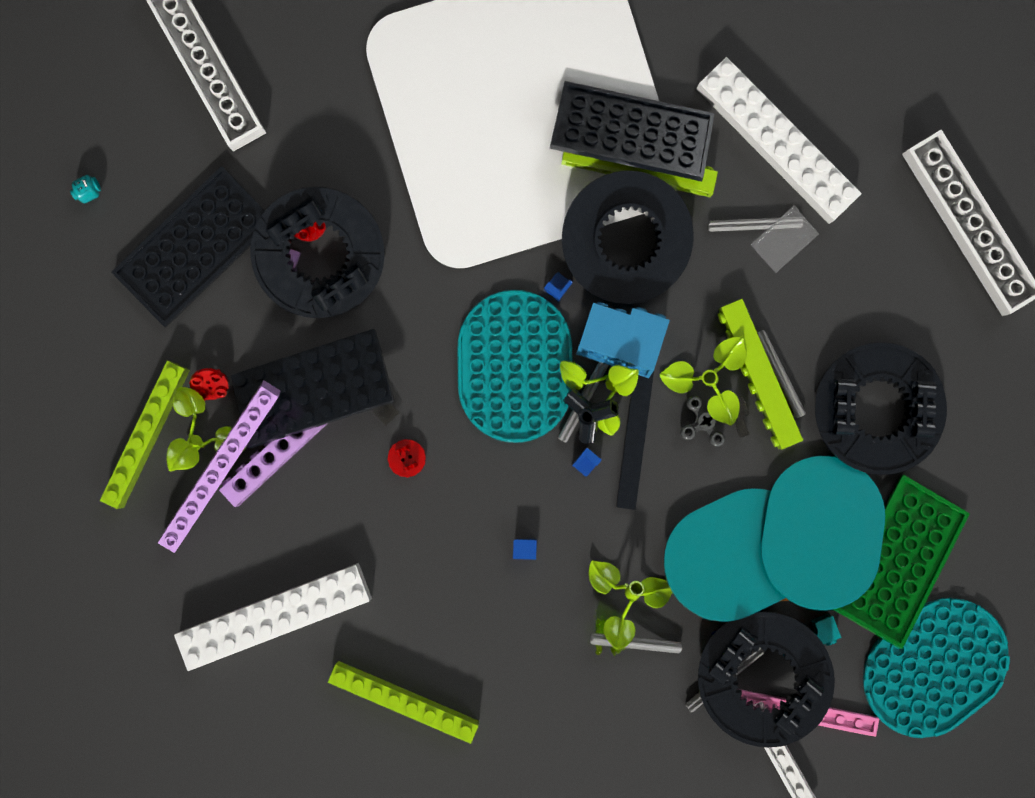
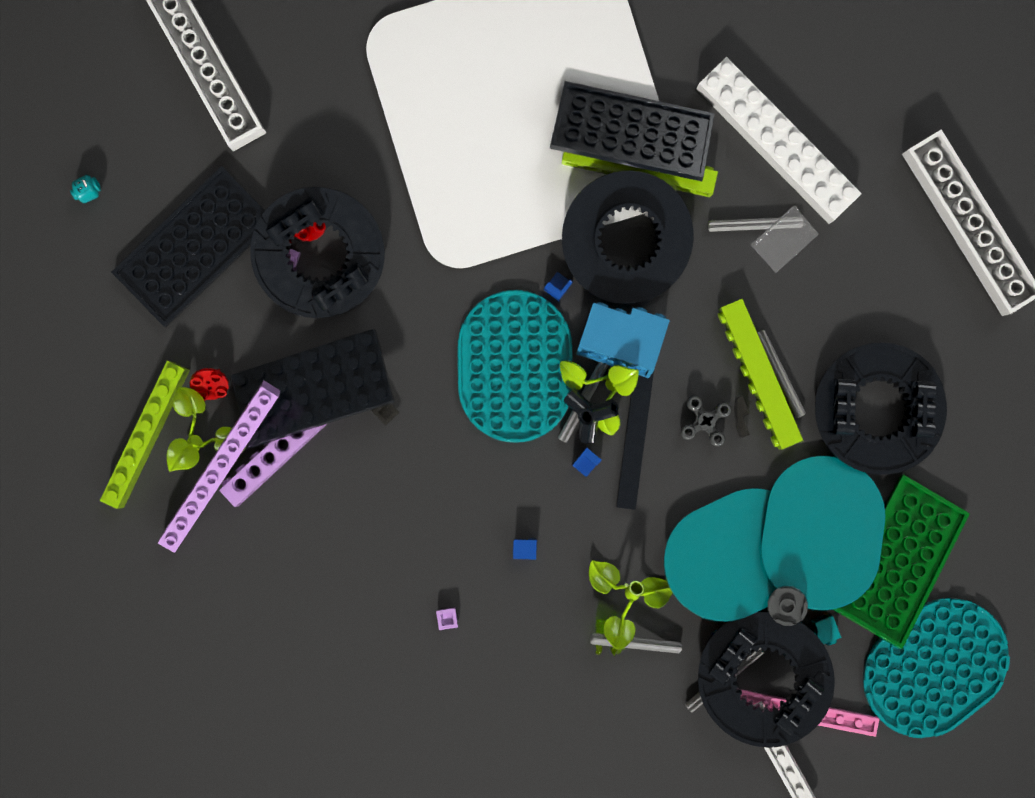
(273, 617): white brick -> none
(404, 702): lime brick -> none
(411, 466): red plate -> none
(447, 618): none -> lavender plate
(725, 406): lime plant -> none
(787, 605): none -> dark grey tile

